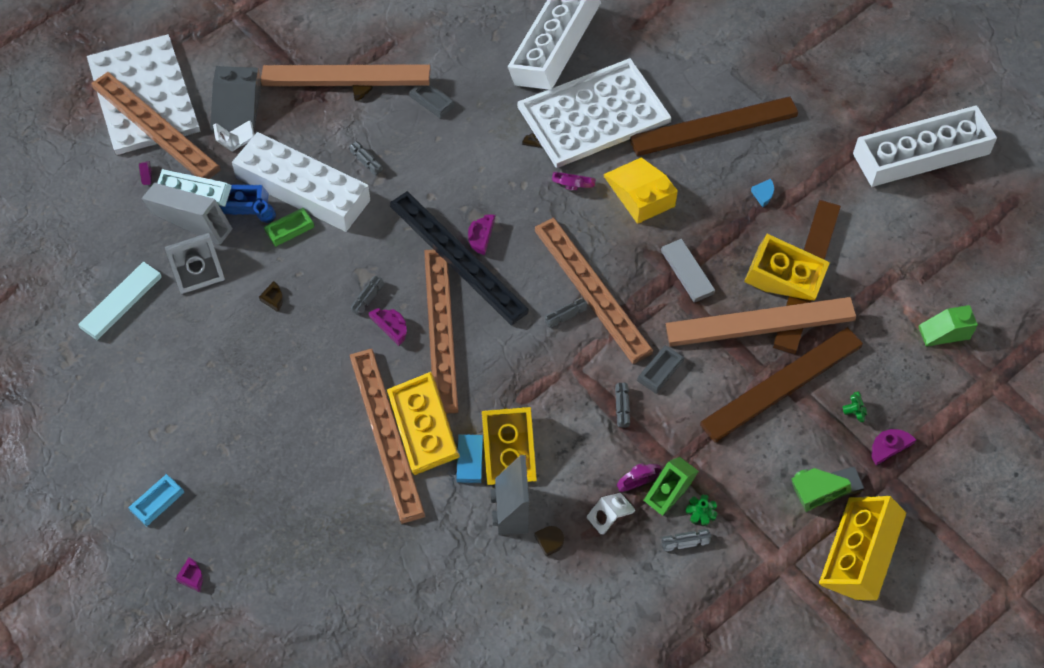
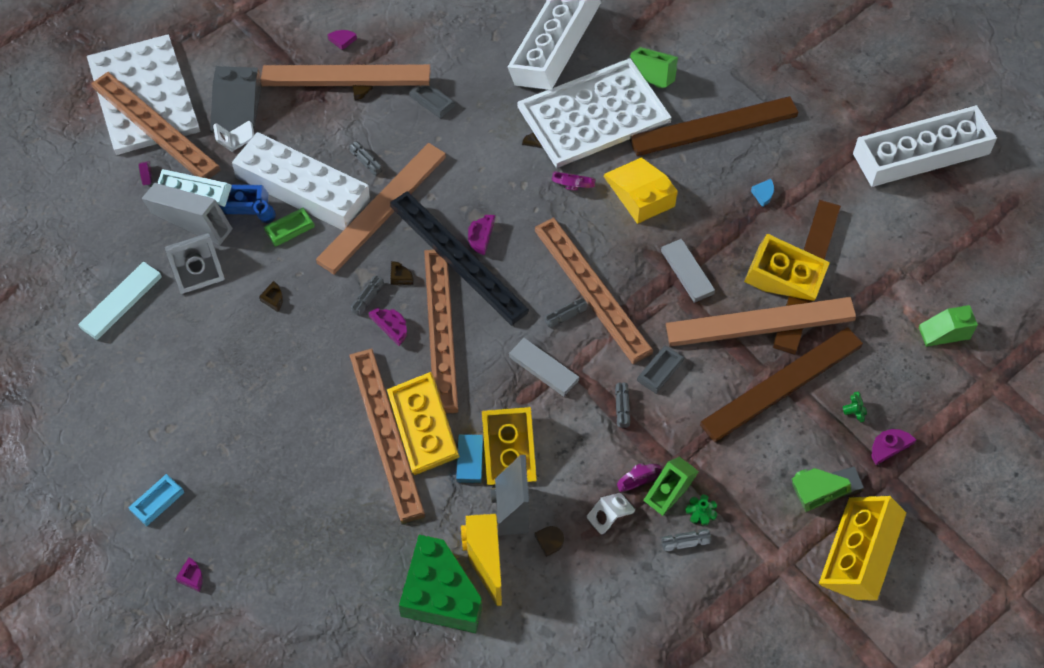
(342, 38): none -> magenta tile
(379, 209): none -> nougat tile
(400, 275): none -> dark brown tile
(439, 588): none -> green brick
(481, 542): none -> yellow slope
(543, 367): none -> light grey tile
(655, 66): none -> bright green slope

